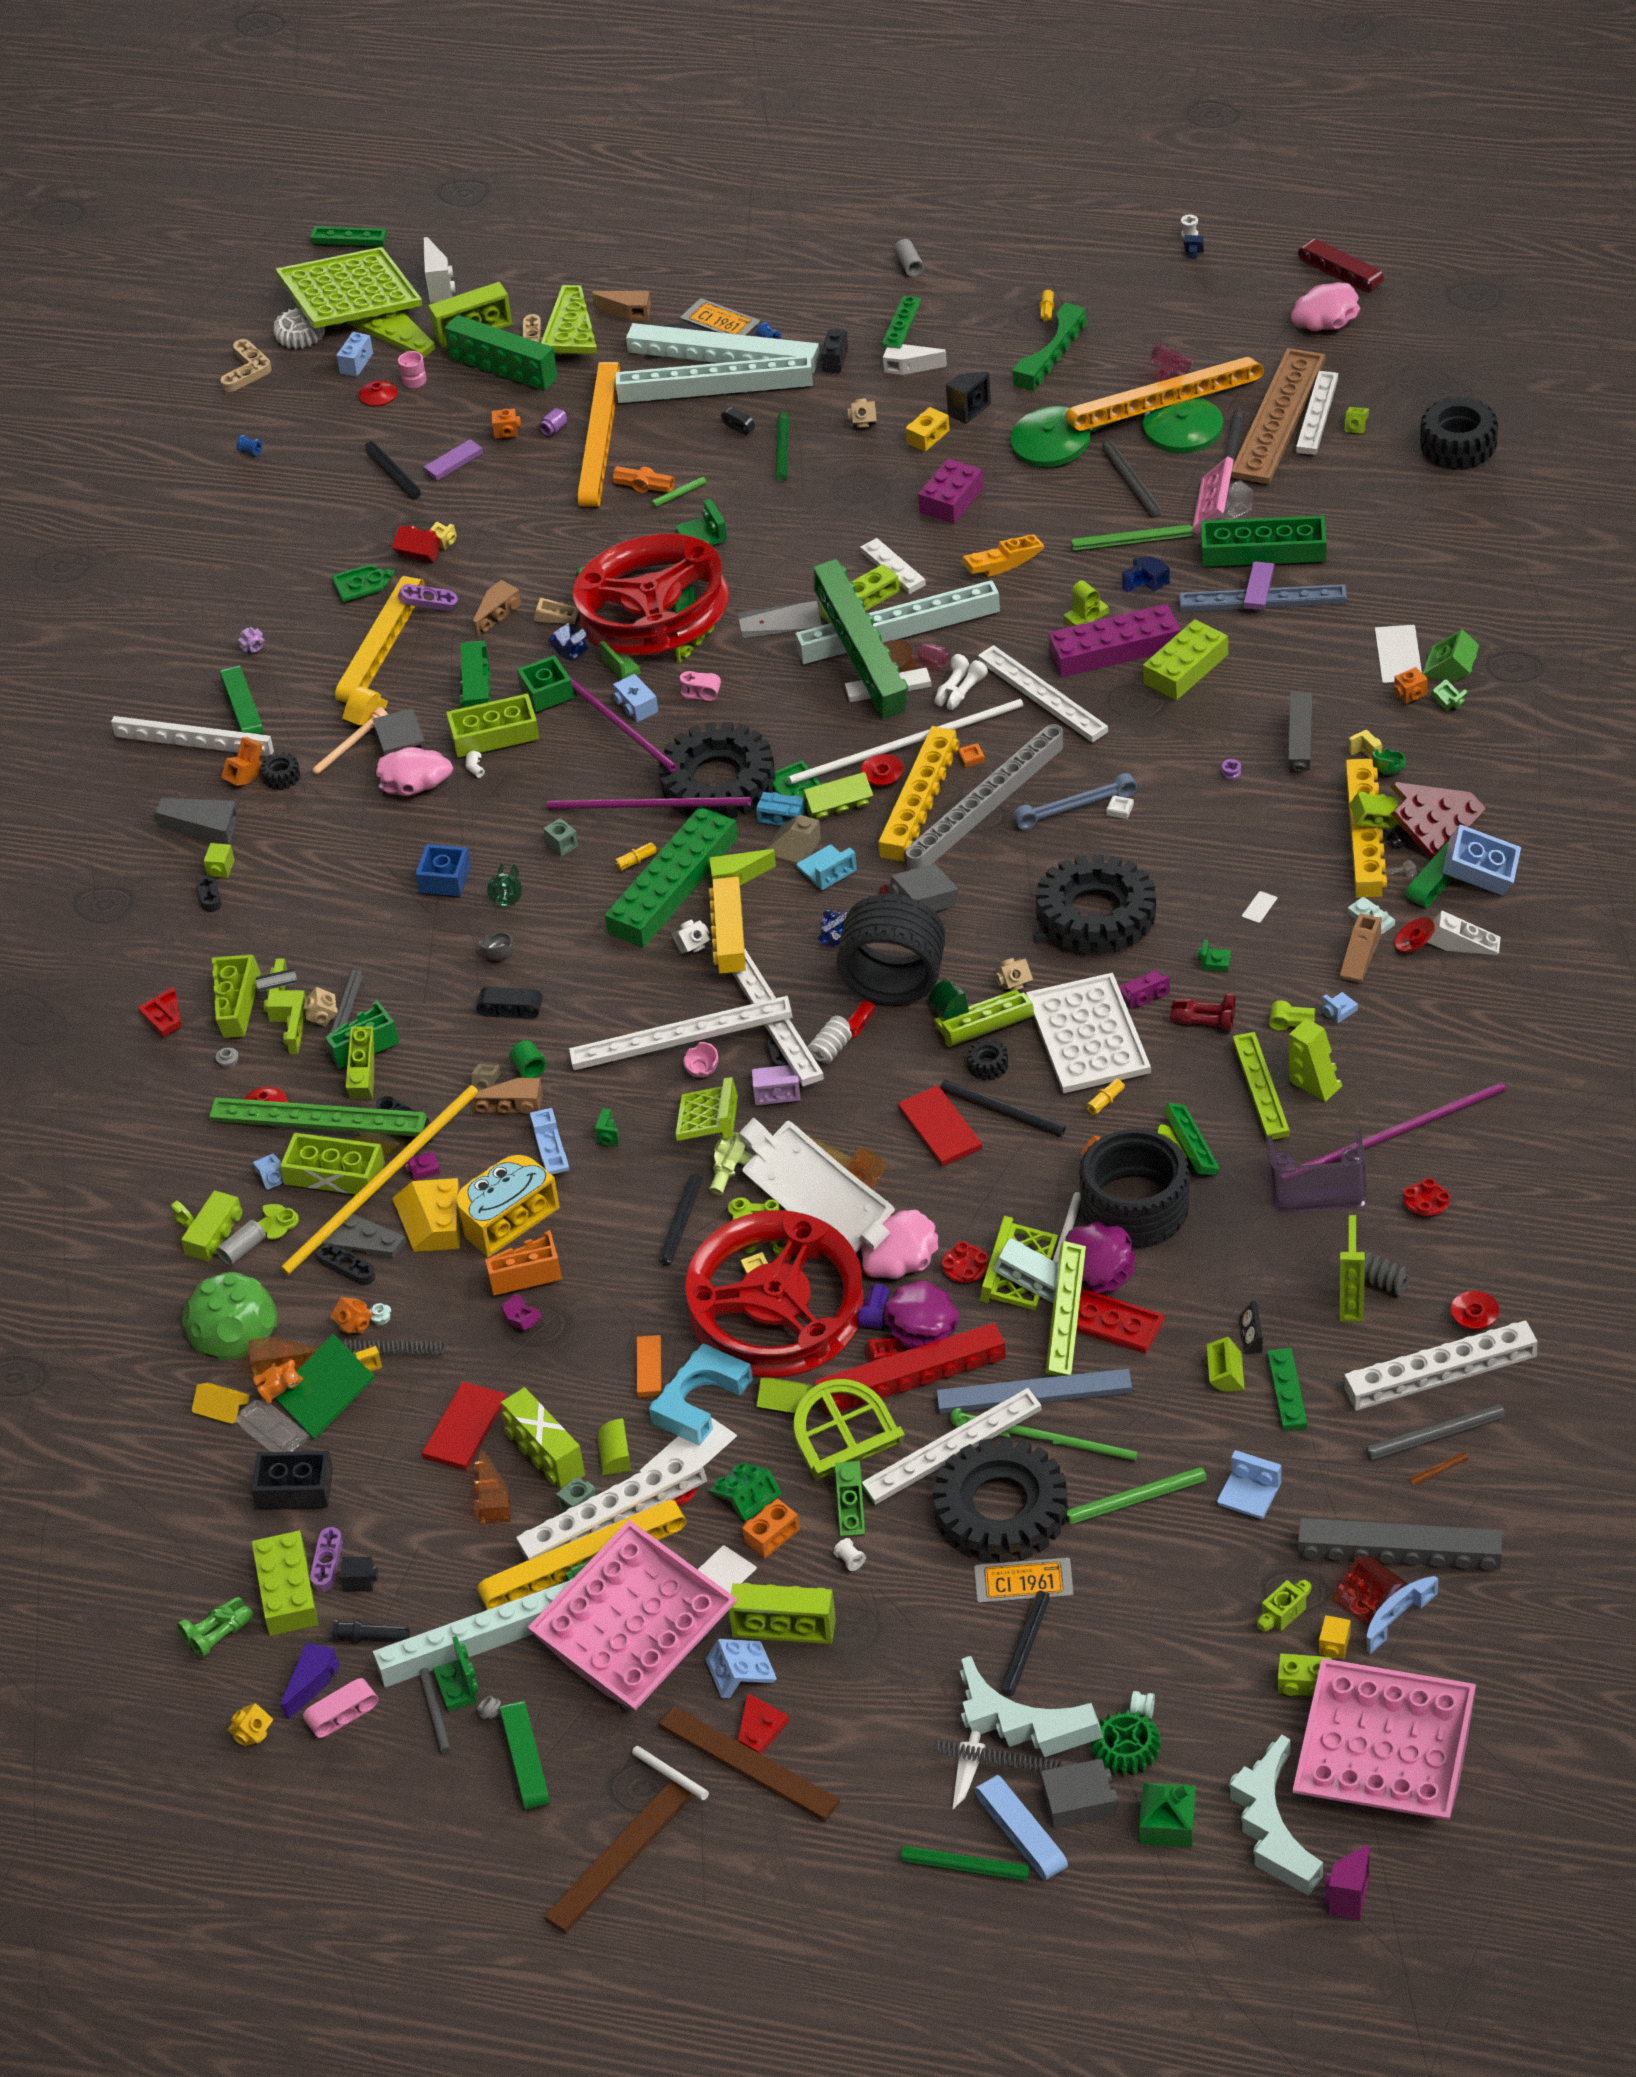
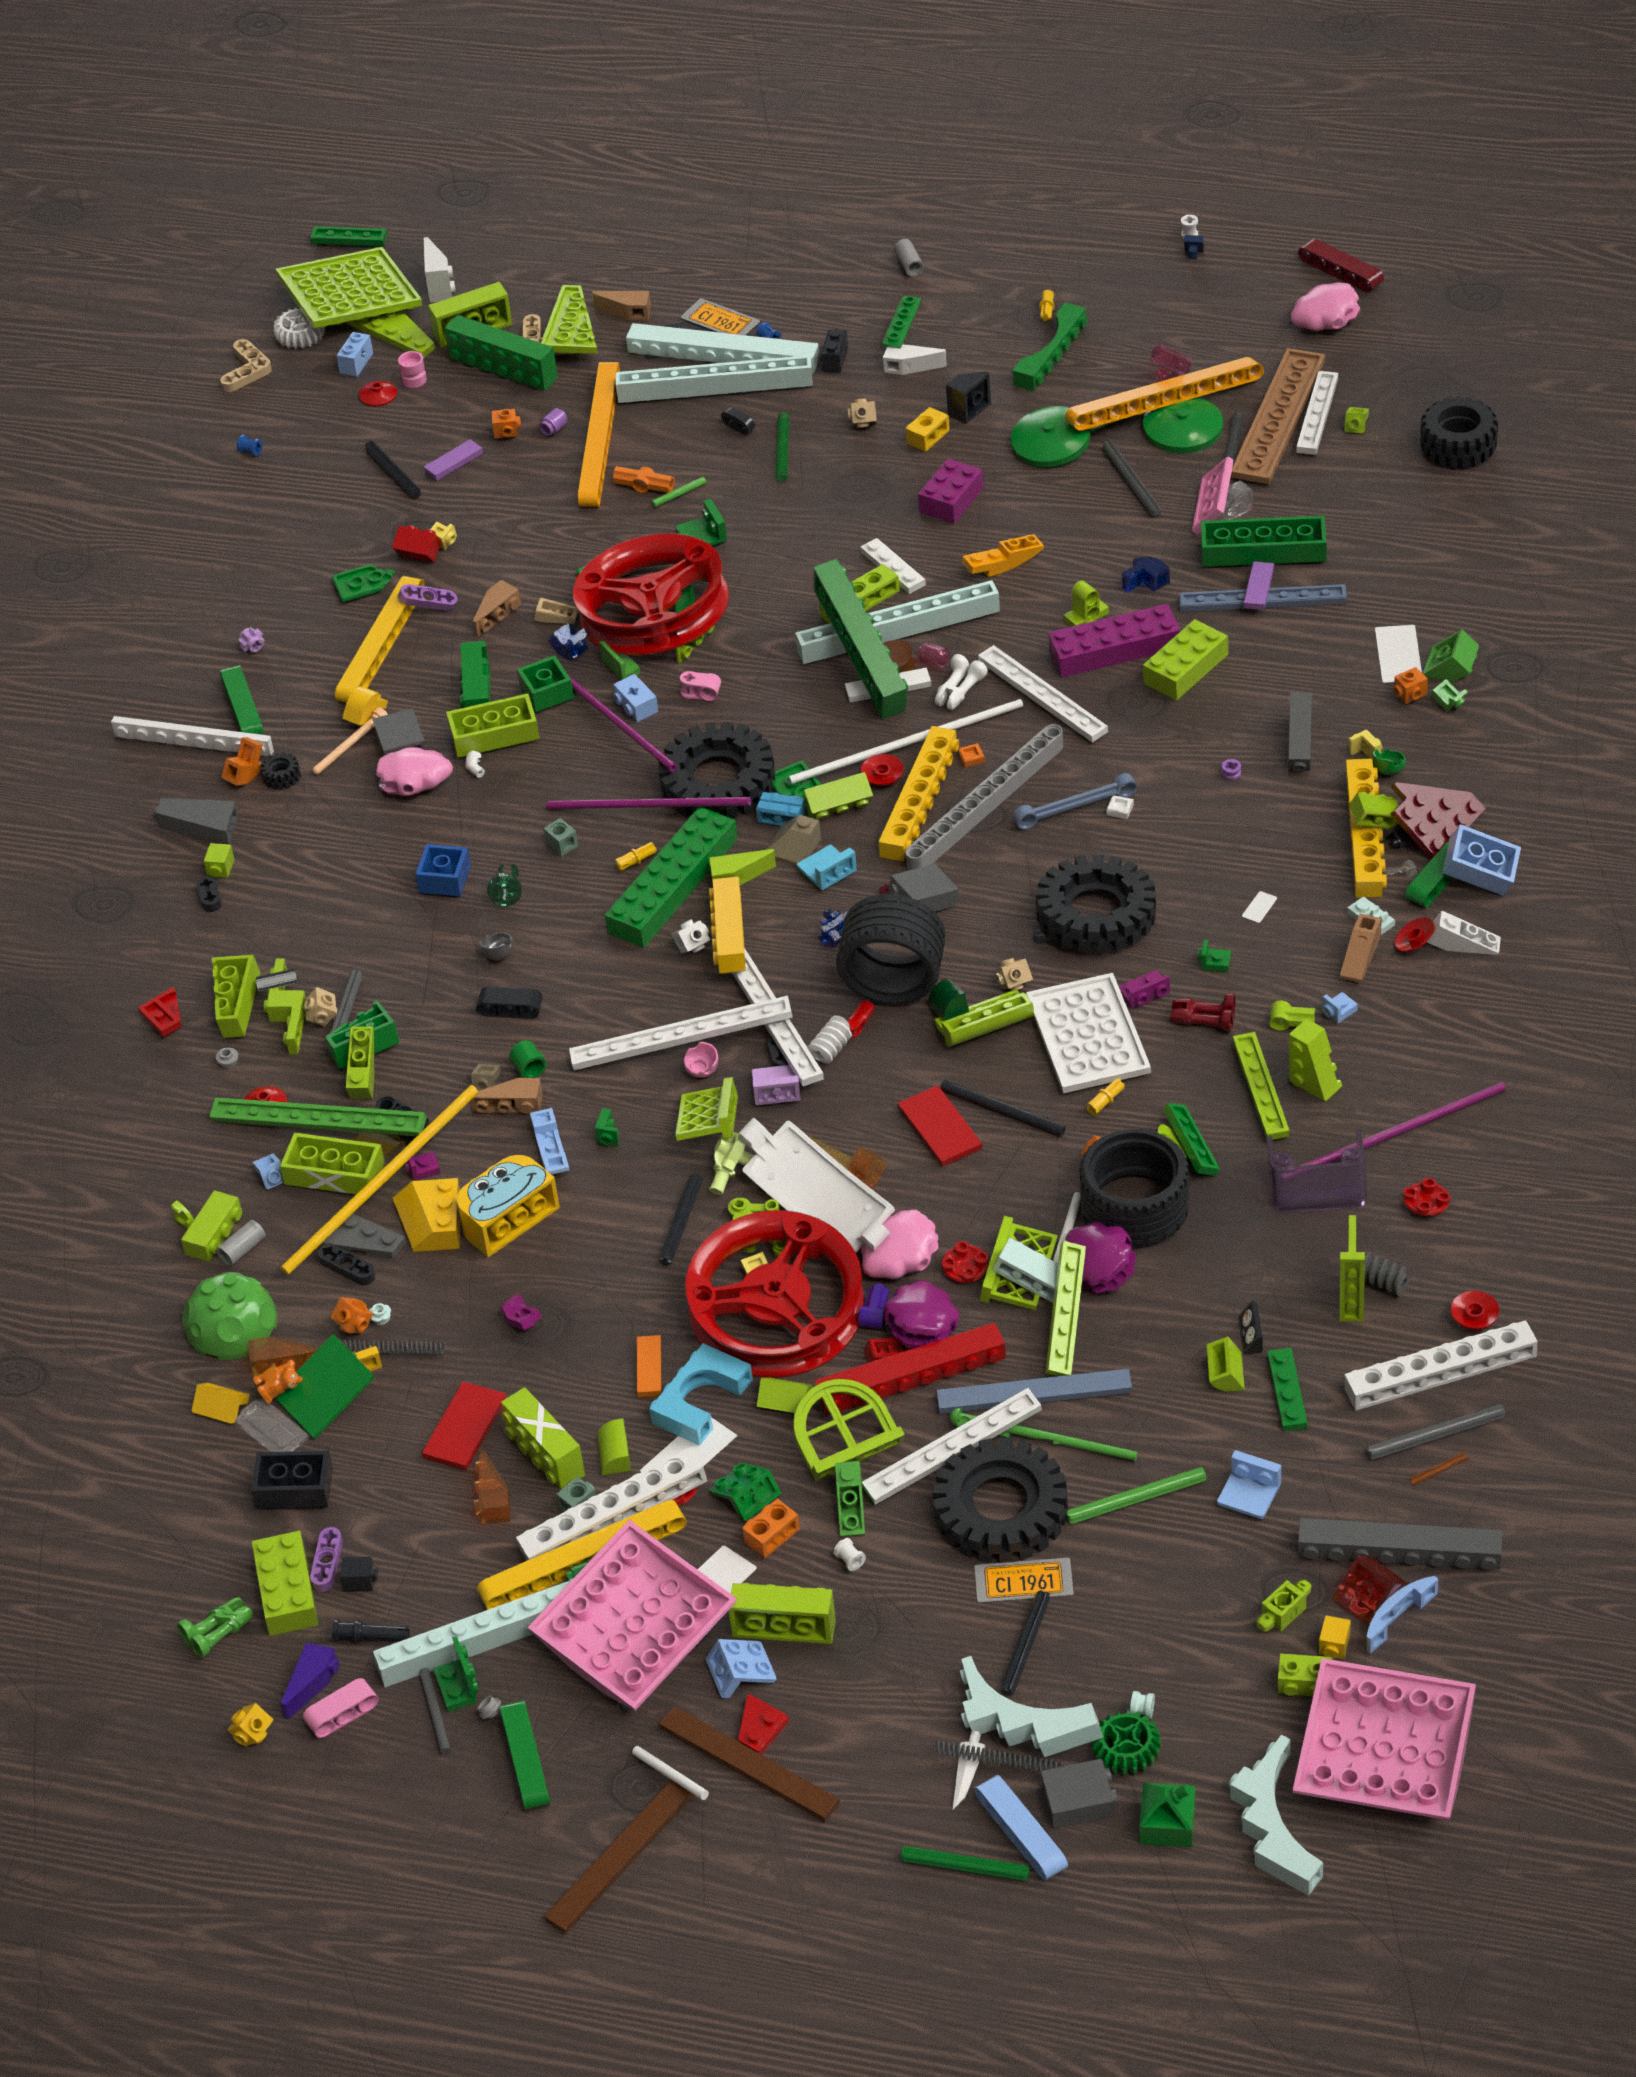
(278, 1220): lime plate -> none
(524, 1267): orange wedge -> none
(779, 619): light grey sticker -> none
(984, 1050): black tyre -> none
(1117, 1321): red tile -> none
(1131, 537): bright green axle -> none
(1348, 1884): magenta slope -> none

